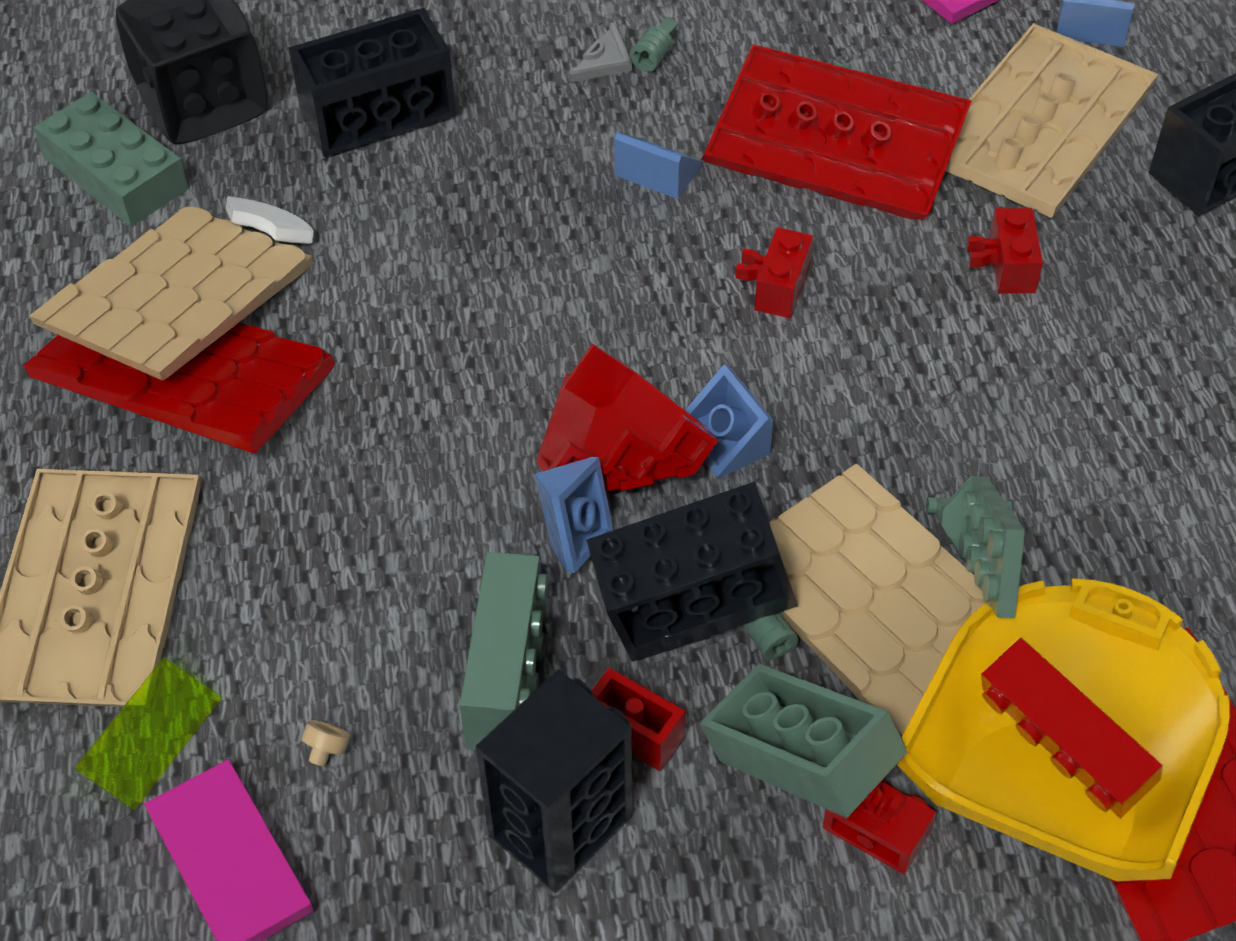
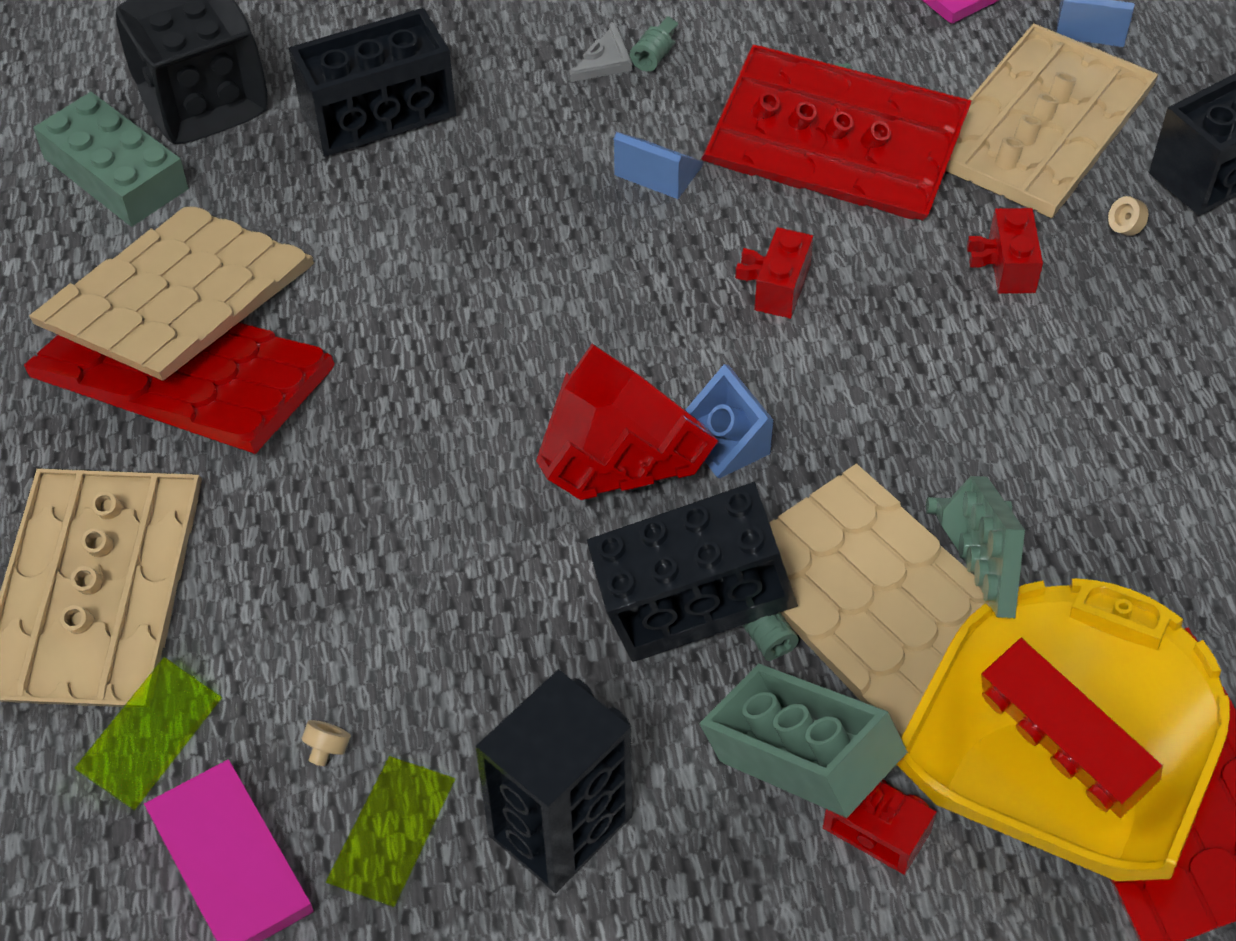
(270, 219): white tile -> none
(390, 831): none -> clear neon green piece
(504, 642): sand green brick -> none
(574, 509): medium blue slope -> none
(654, 721): red brick -> none
(1128, 216): none -> tan tile

